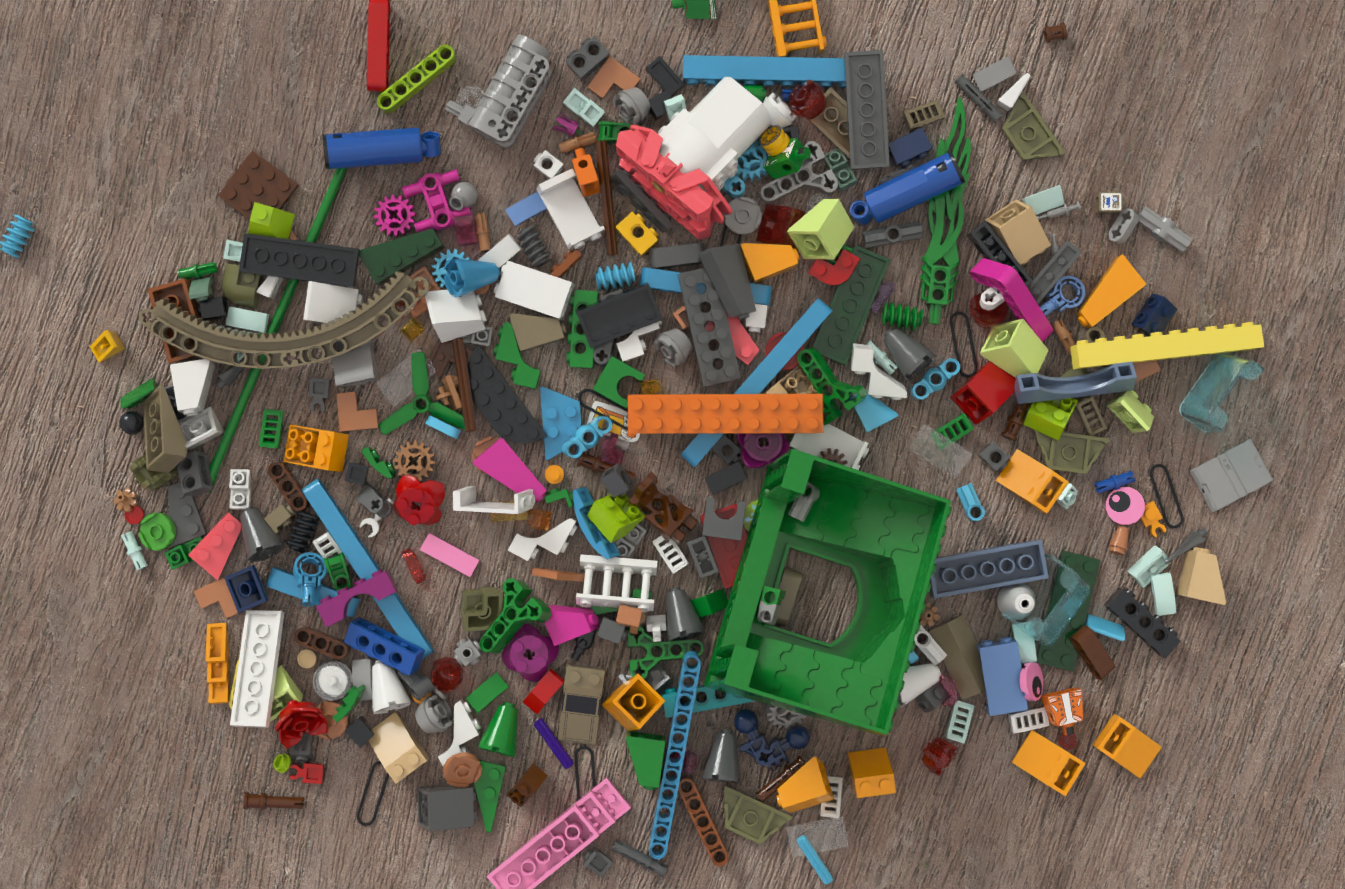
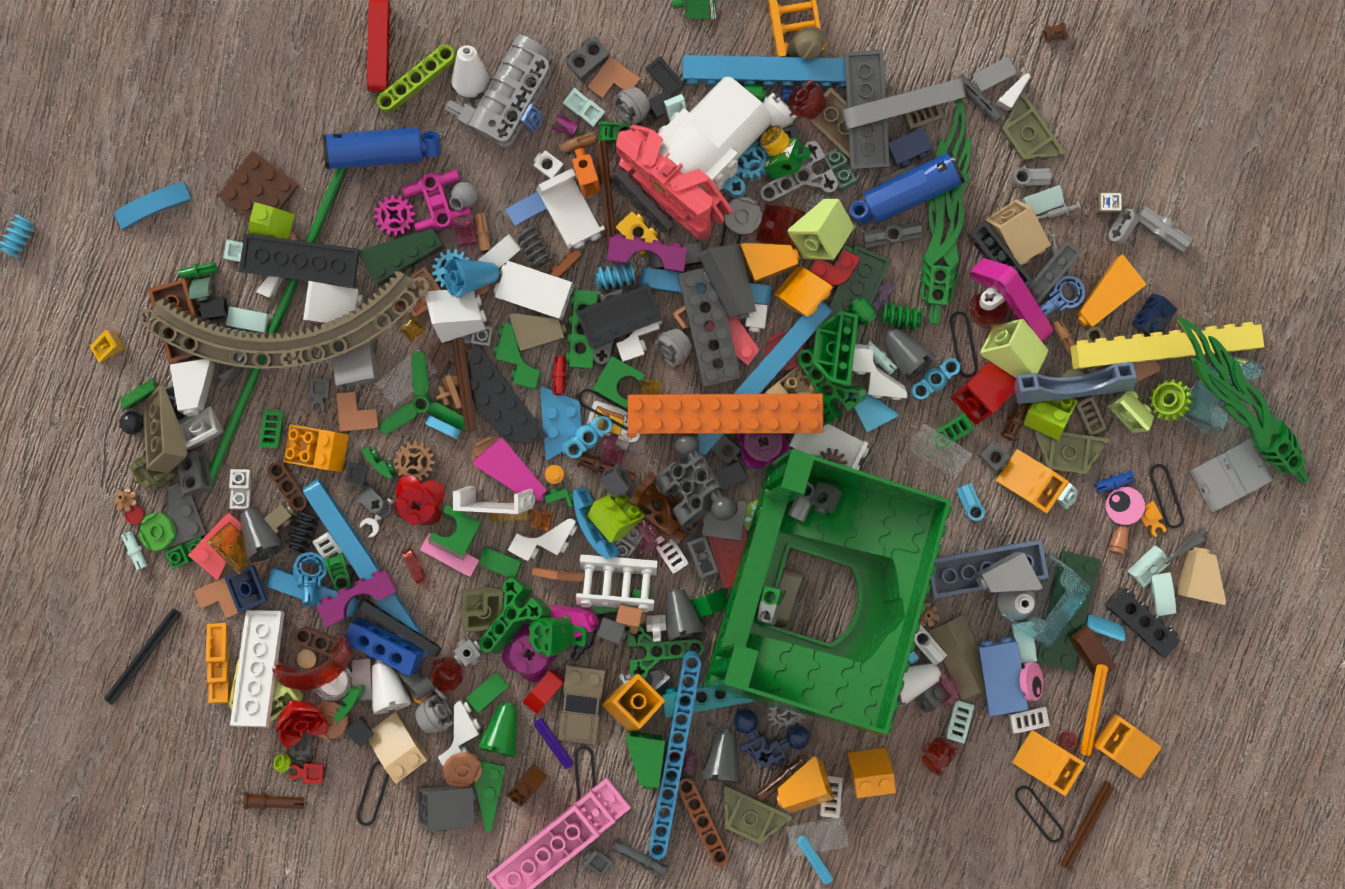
(142, 656): none -> black axle
(151, 204): none -> dark azure slope
(230, 546): none -> clear yellow slope
(241, 287): olive brick -> none
(320, 675): none -> clear red windscreen
(399, 627): none -> black beam
(463, 537): none -> green piece
(469, 73): none -> white cone
(499, 562): none -> green slope
(532, 118): none -> medium blue slope
(554, 635): none -> green piece
(559, 375): none -> red pin
(622, 249): none -> magenta arch
(648, 534): none -> clear pink bracket
(693, 473): none -> dark grey connector
(803, 291): none -> light orange slope
(807, 43): none -> dark tan piece
(821, 491): none -> dark grey brick
(835, 347): none -> green wedge
(864, 310): none -> green brick
(904, 103): none -> light grey beam
(1009, 574): none -> light grey slope
(1032, 177): none -> light grey piece
(1044, 807): none -> black piece
(1064, 708): orange torso -> none
(1087, 825): none -> reddish brown axle
(1094, 709): none -> light orange axle
(1178, 407): none -> lime gear
(1267, 432): none -> green piece

